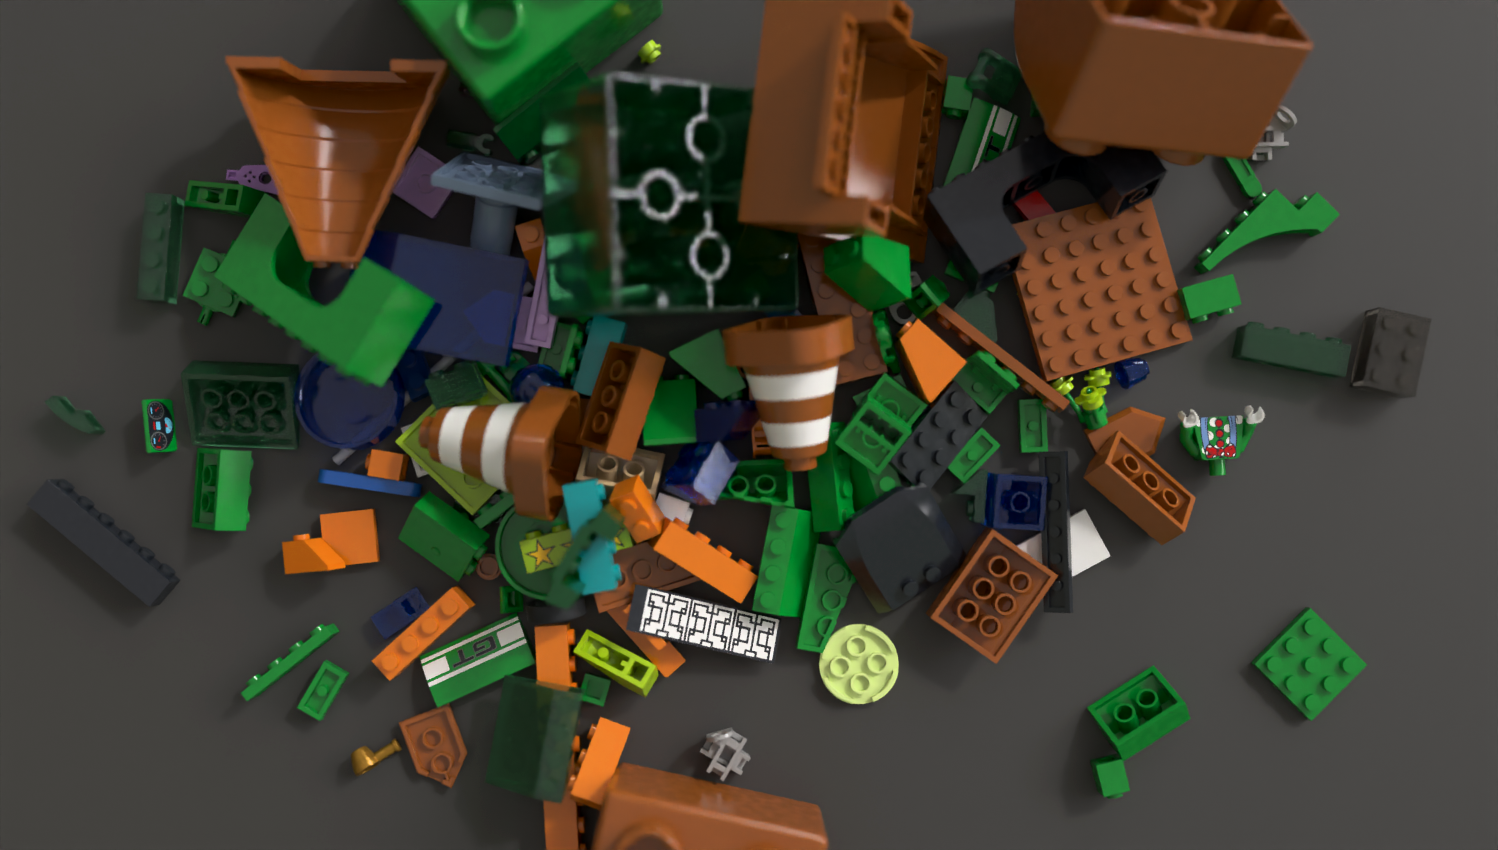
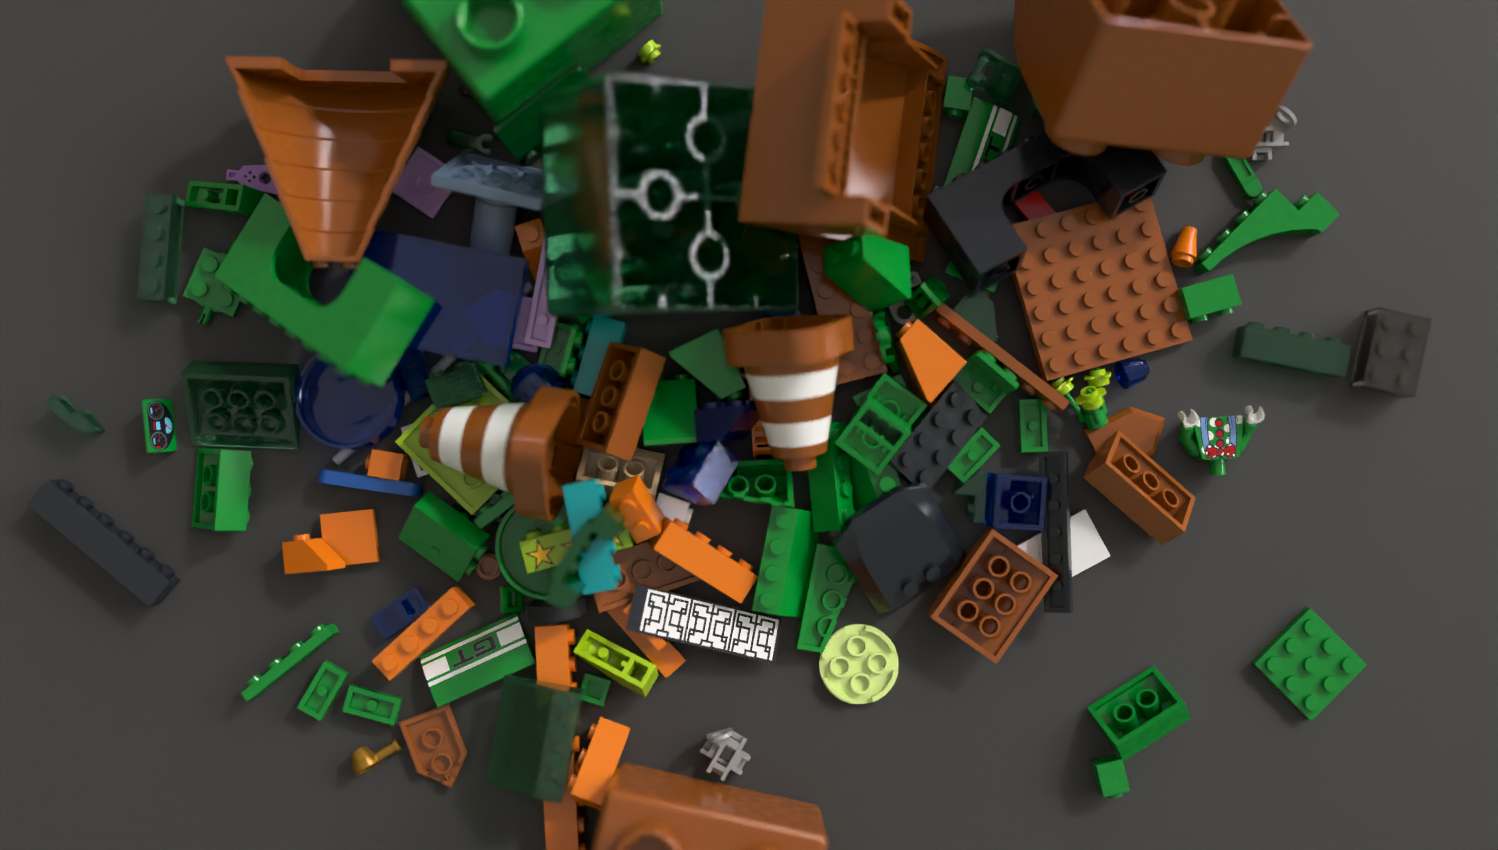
(372, 704): none -> green plate
(1185, 248): none -> orange cone

